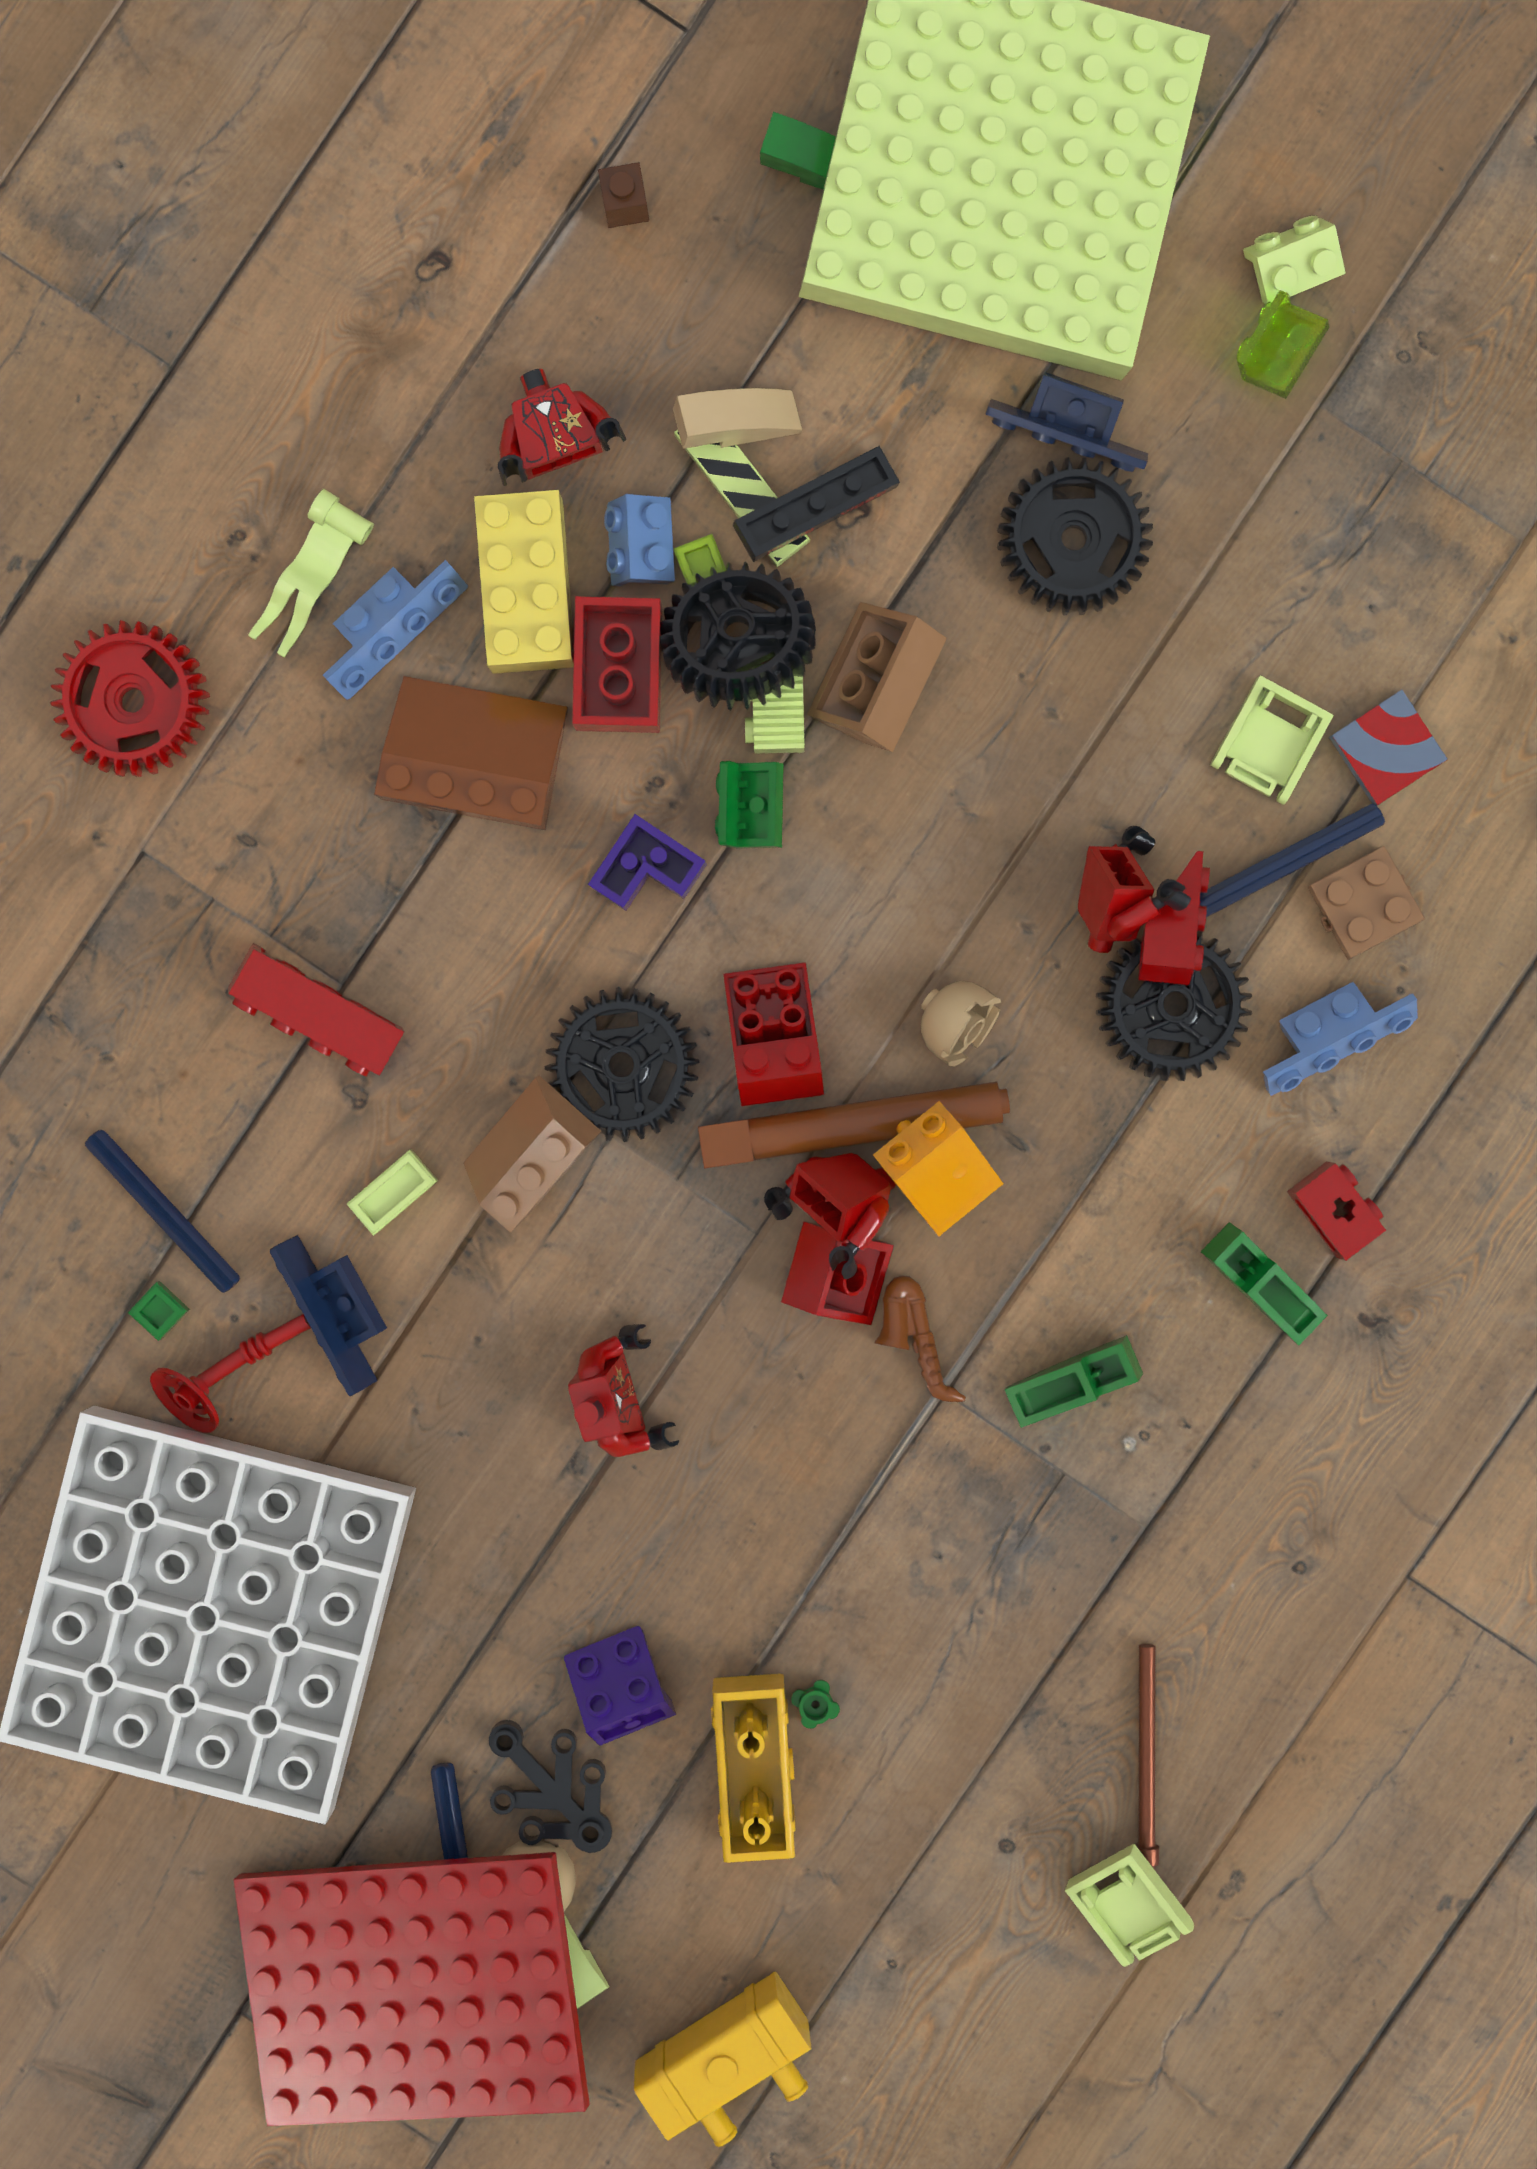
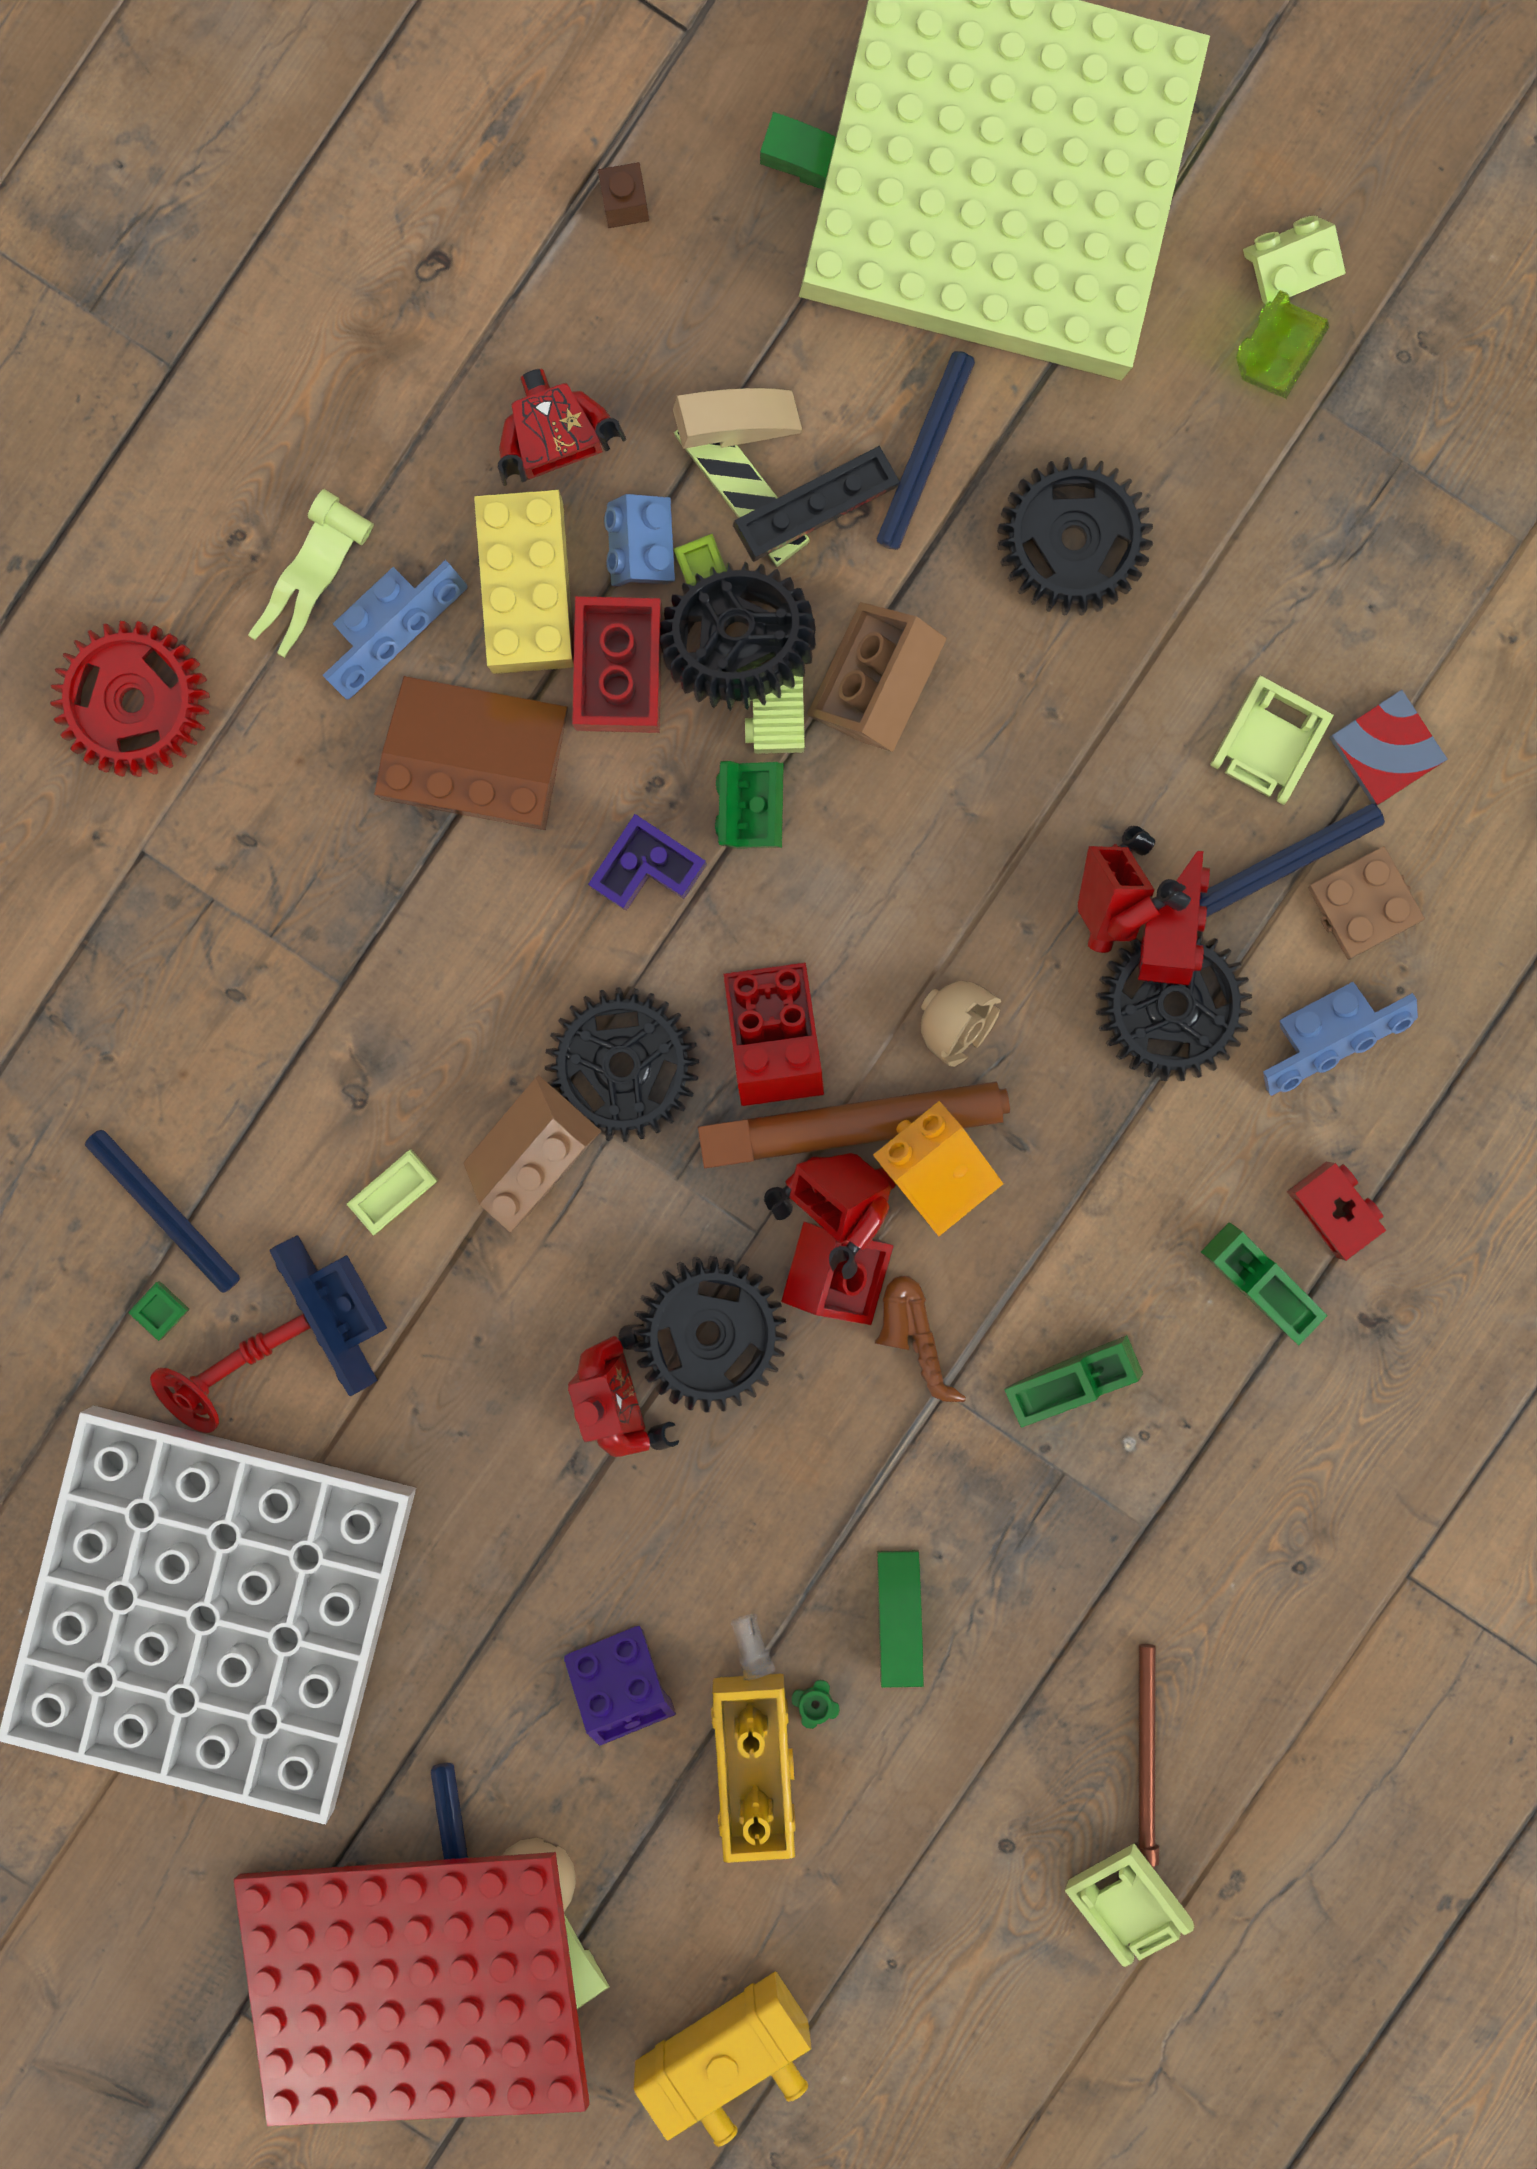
(314, 1011): red wedge -> none
(554, 1793): black plant -> none
(704, 1365): none -> black gear
(754, 1656): none -> clear pin
(900, 1619): none -> green slope
(925, 450): none -> dark blue axle
(1074, 416): dark blue bracket -> none

